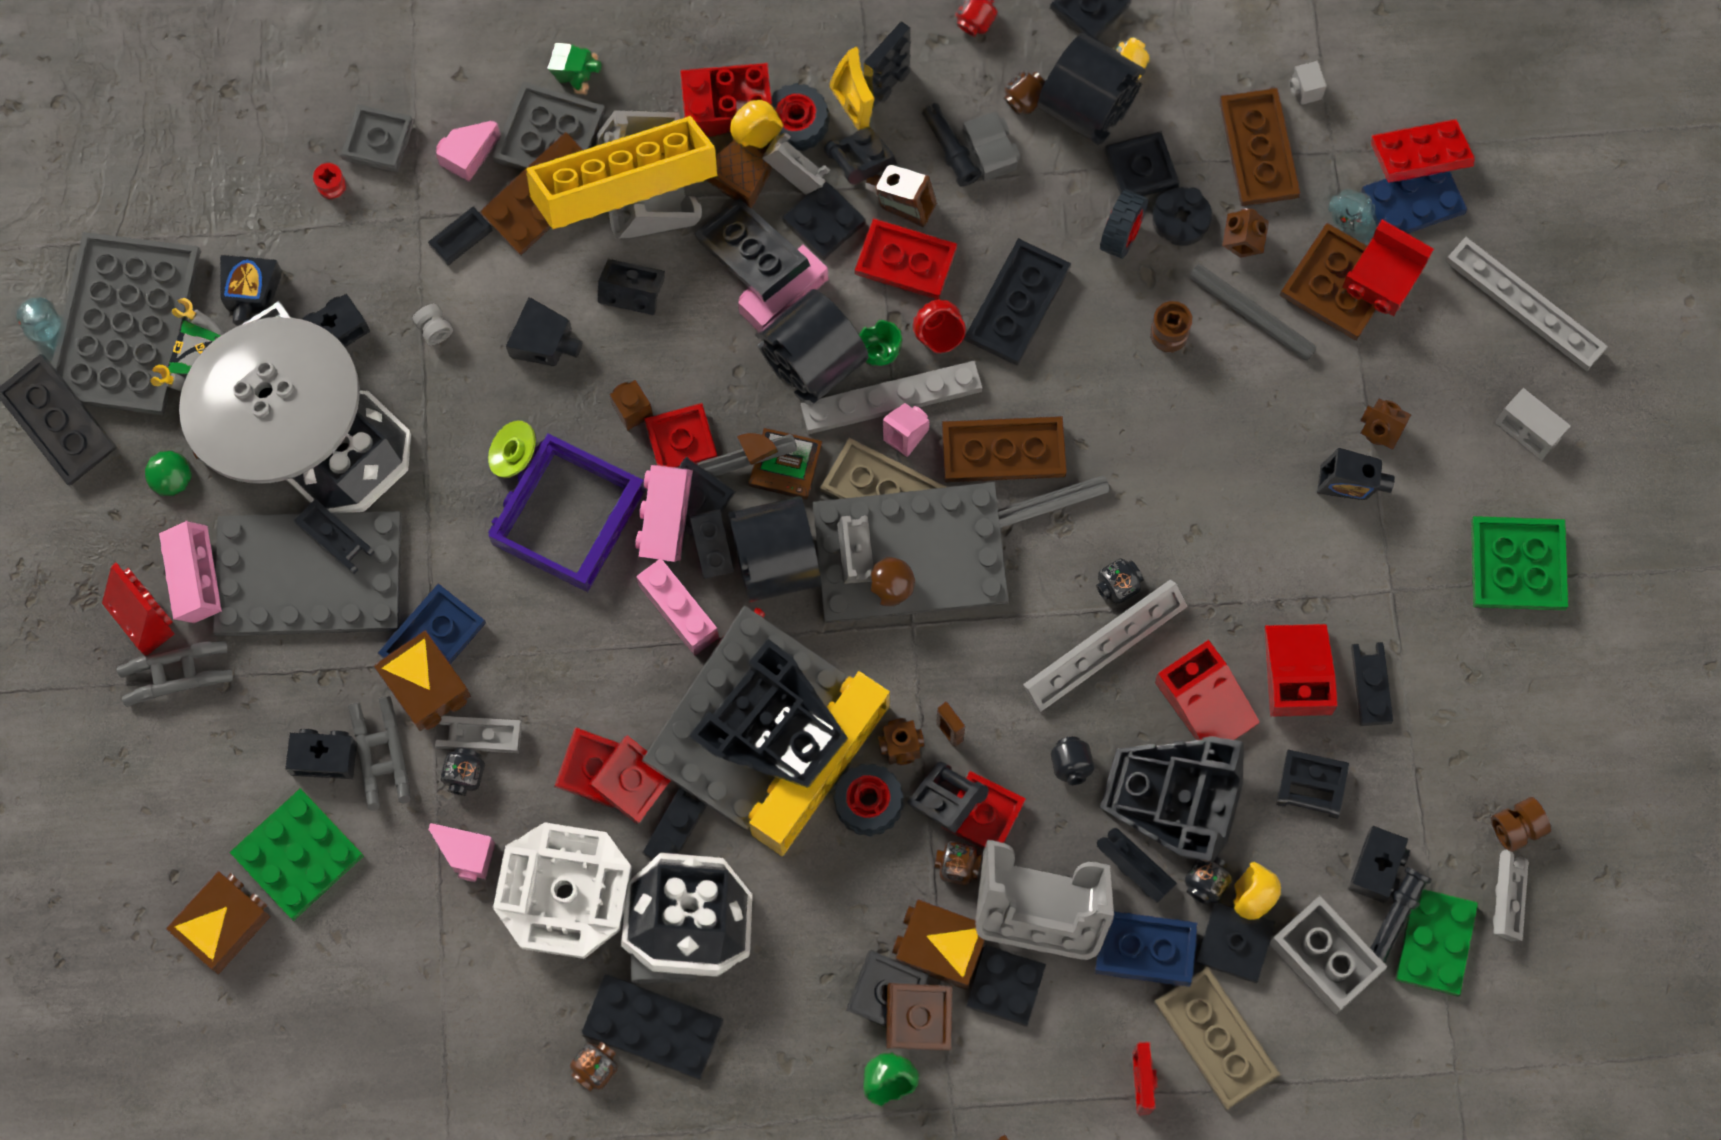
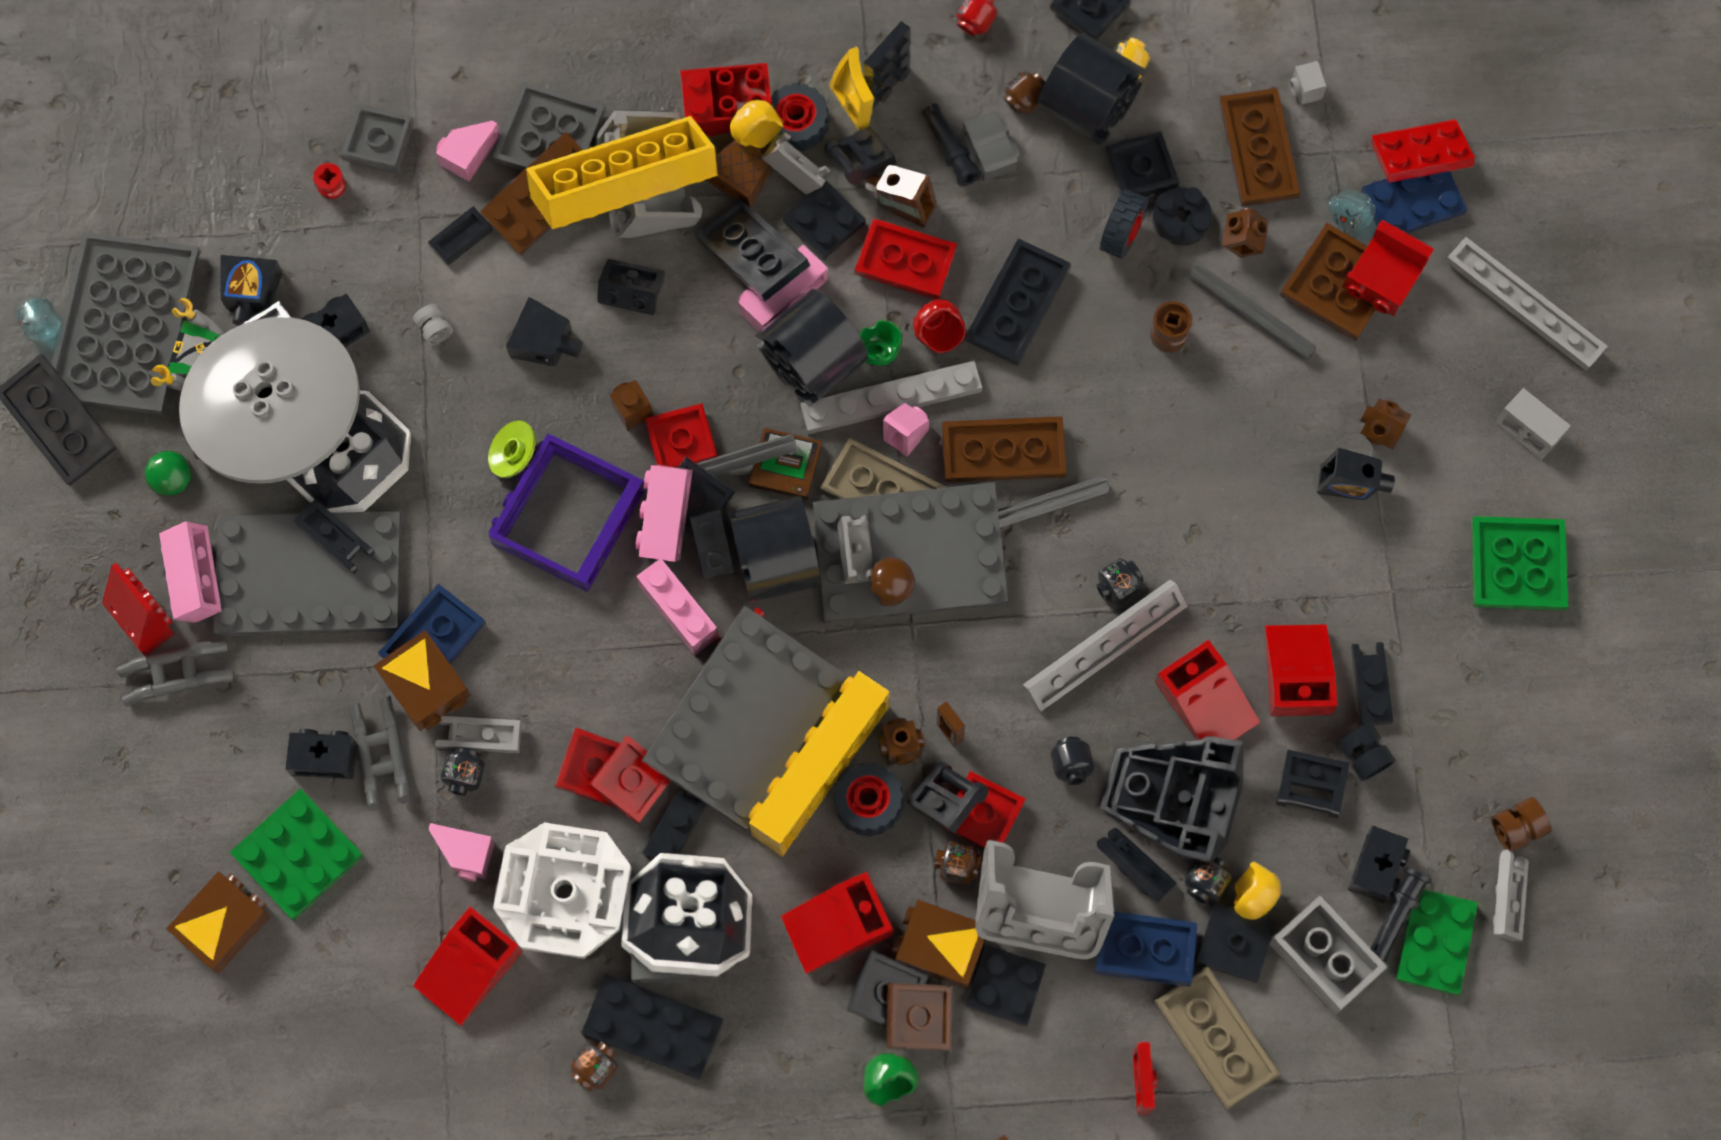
(467, 966): none -> red slope
(573, 65): green piece -> none
(756, 447): reddish brown tile -> none
(773, 722): black wedge -> none
(837, 923): none -> red slope
(1373, 761): none -> black wheel

